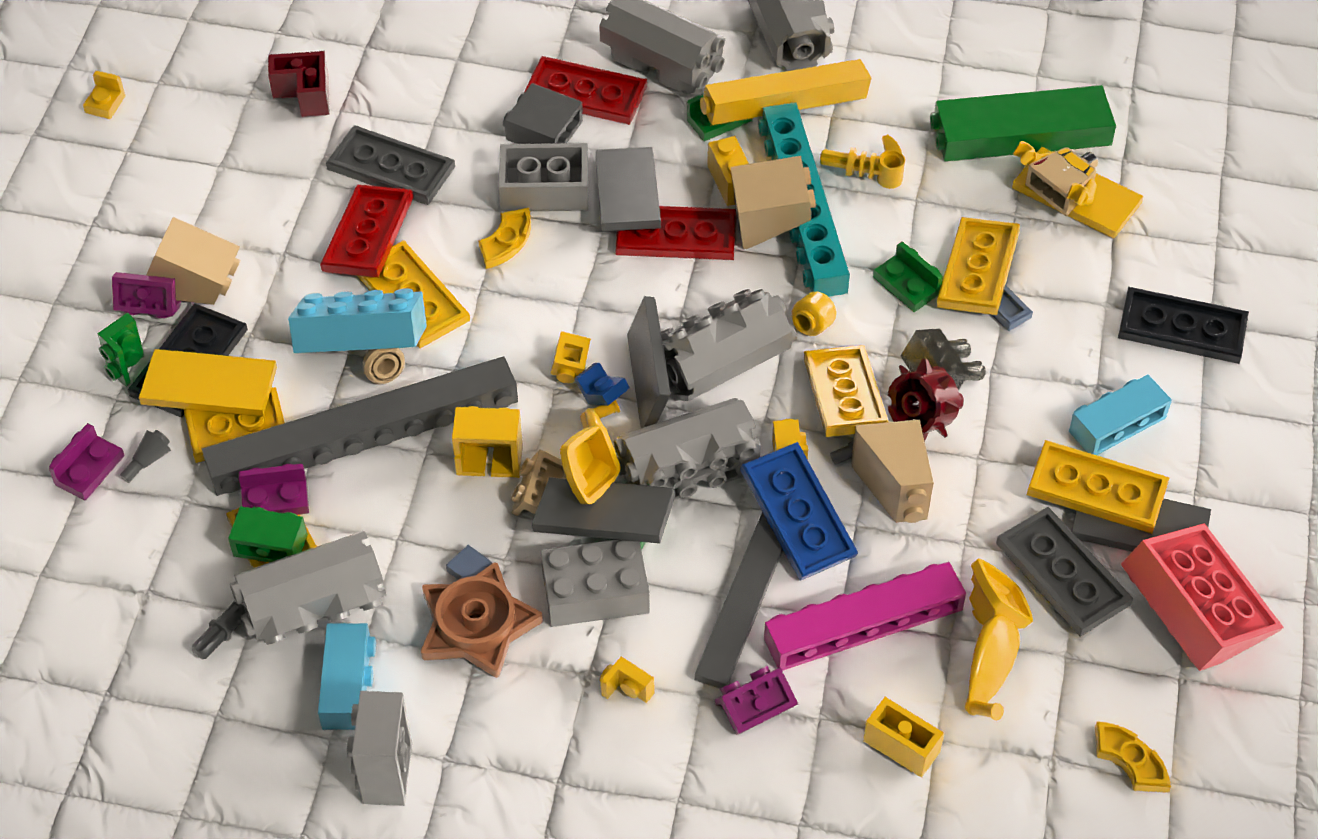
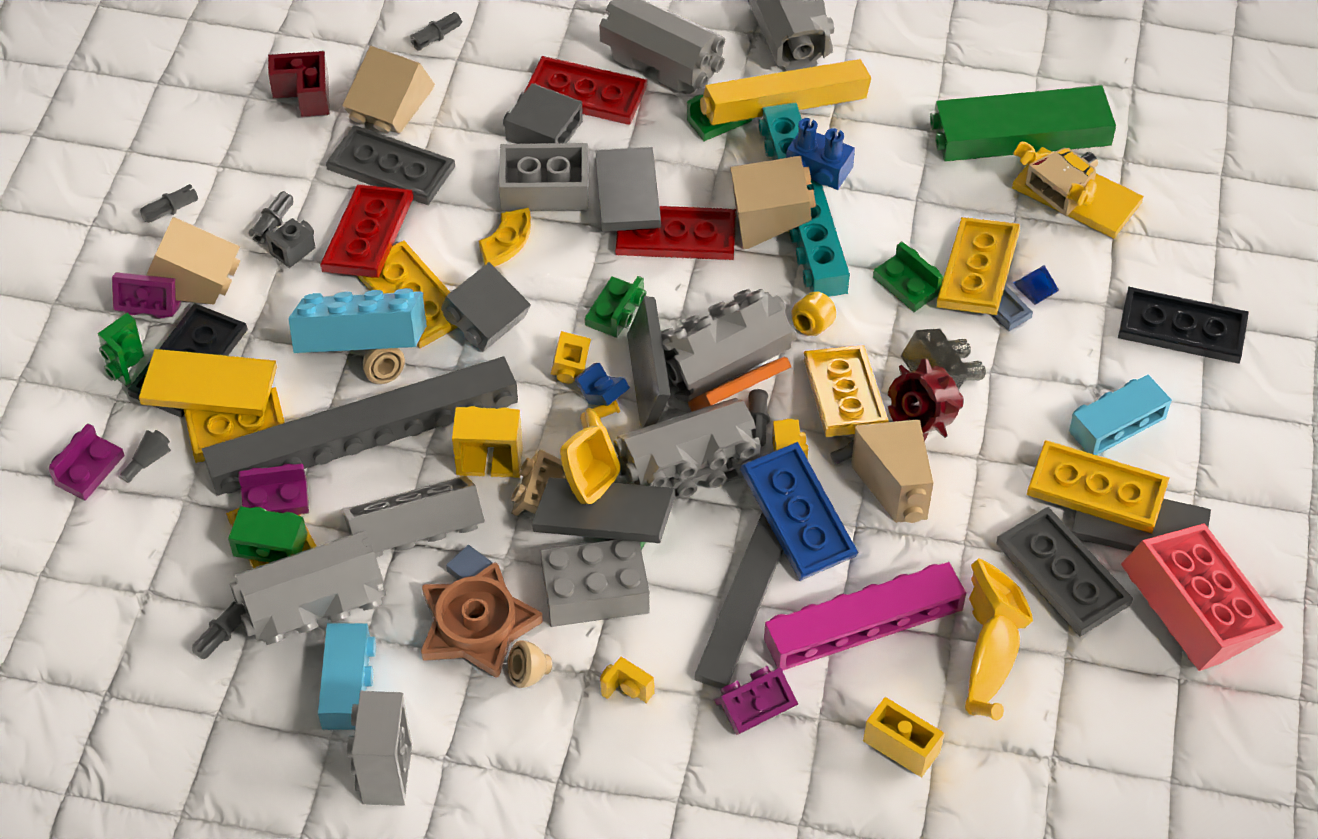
(105, 96): yellow bracket -> none
(169, 203): none -> dark grey axle
(271, 217): none -> dark grey axle
(291, 242): none -> dark grey brick
(387, 91): none -> tan slope
(417, 515): none -> light grey slope
(435, 31): none -> dark grey axle
(485, 307): none -> dark grey brick
(527, 664): none -> tan brick
(615, 306): none -> green bracket
(722, 156): yellow brick -> none
(739, 383): none -> orange tile
(758, 411): none -> dark grey axle
(825, 154): none -> blue brick
(887, 166): yellow piece -> none
(1037, 285): none -> clear blue slope
(1133, 756): yellow tile -> none

